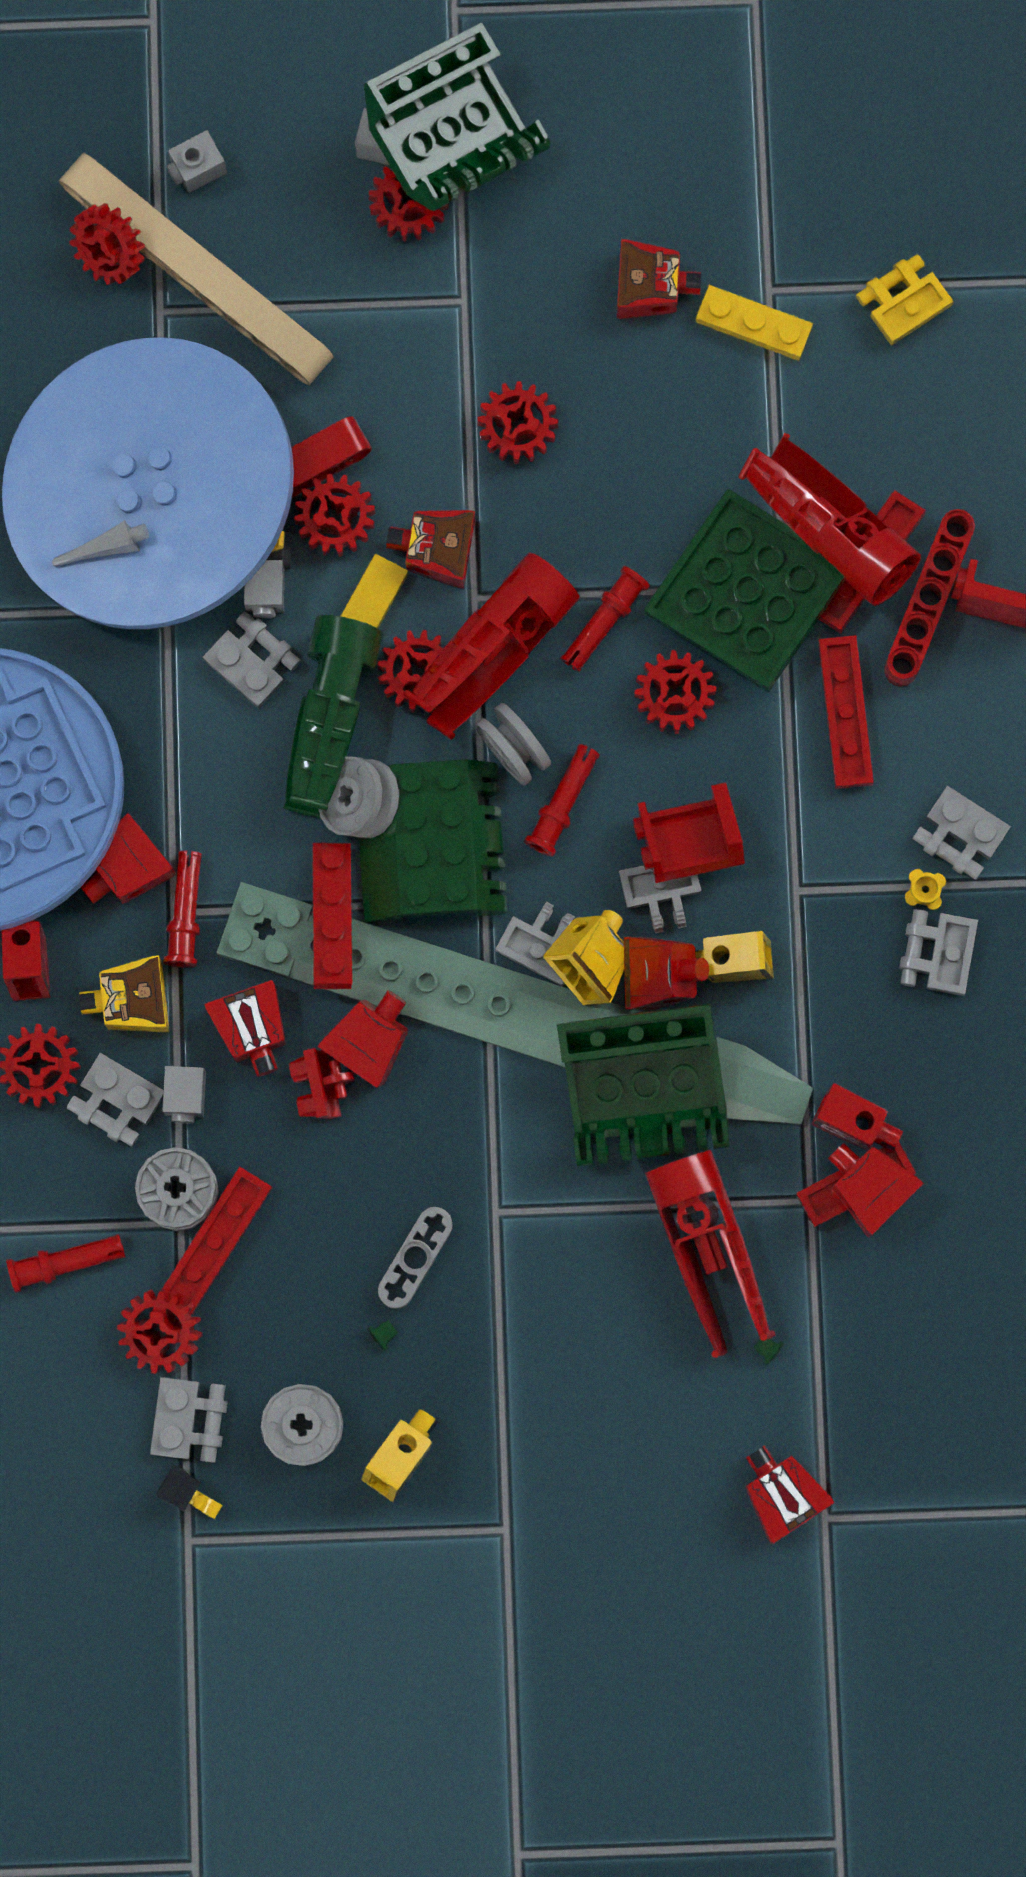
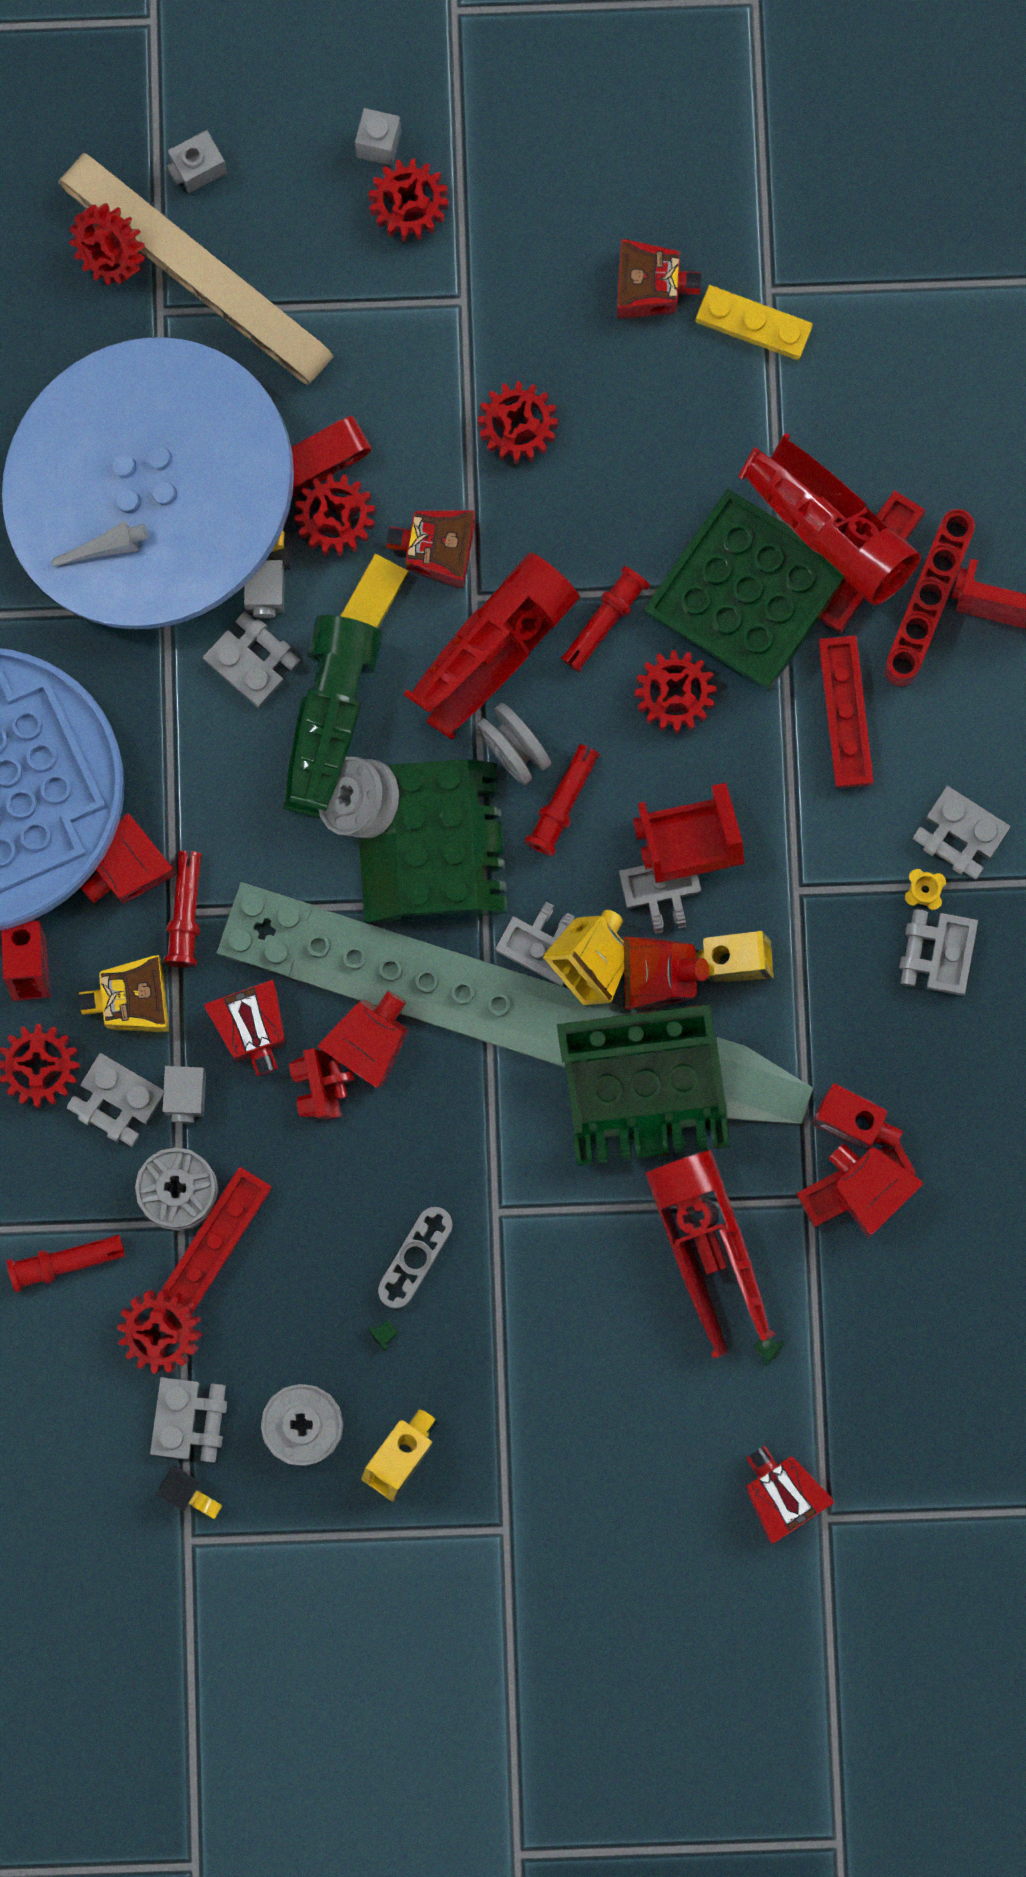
(332, 916): red plate -> none
(404, 679): red gear -> none
(448, 120): slope -> none
(910, 308): yellow plate -> none

